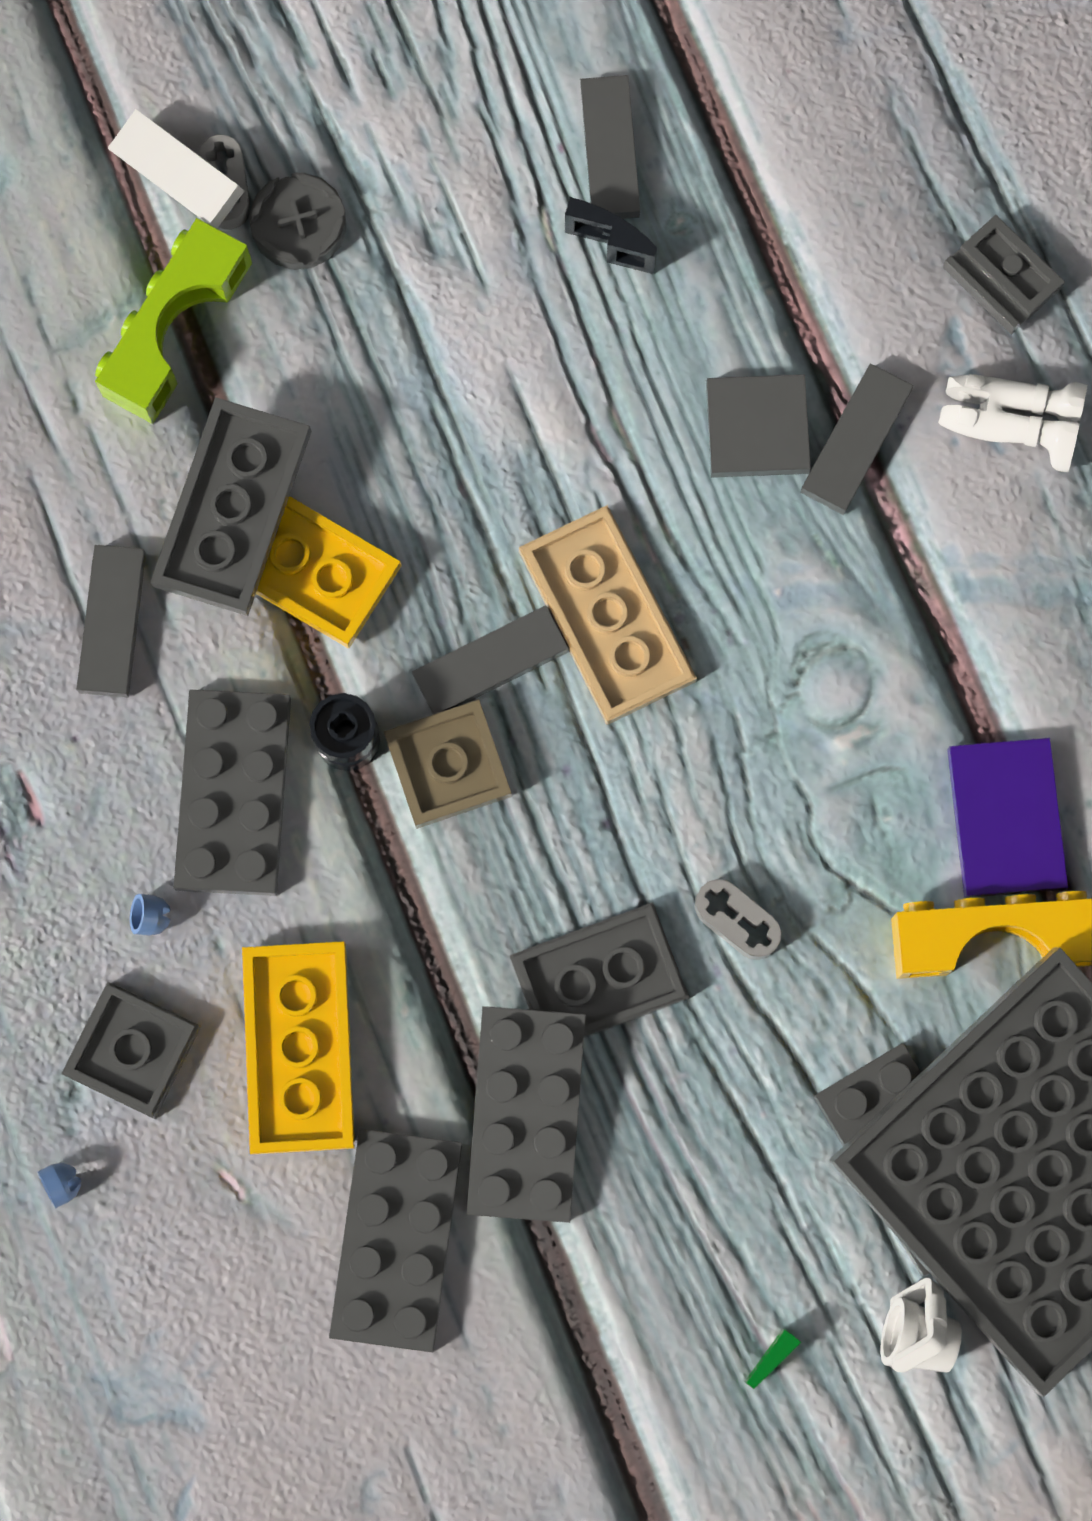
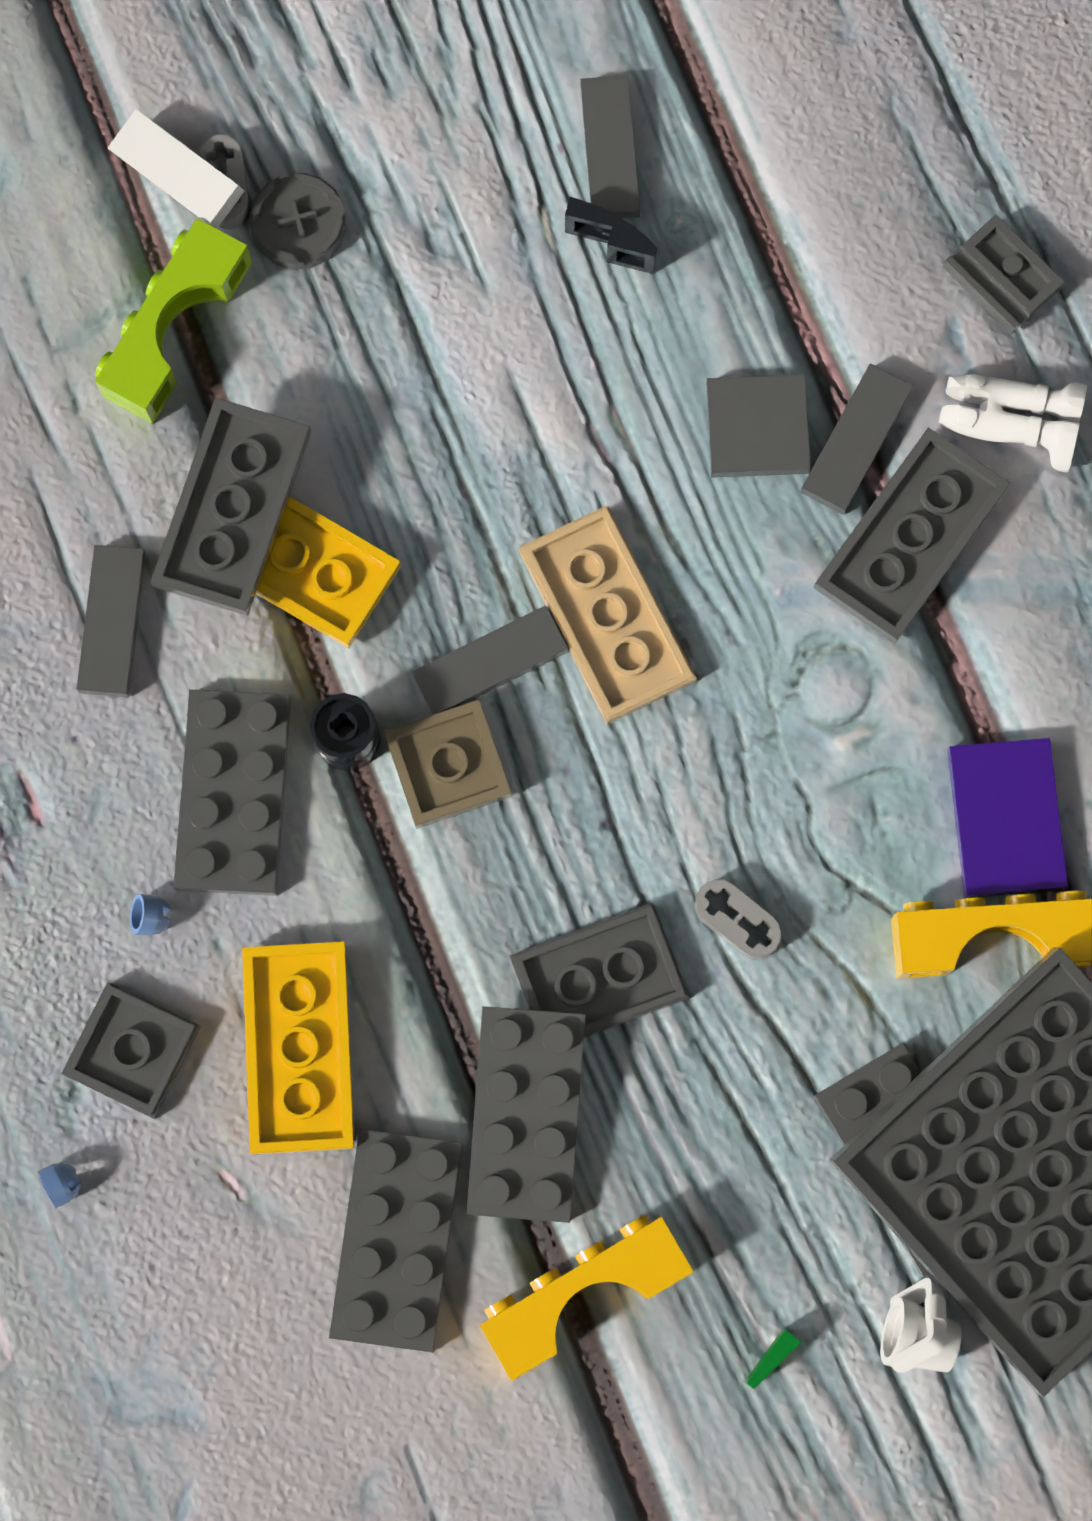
(526, 1330): none -> yellow arch
(911, 535): none -> dark grey plate

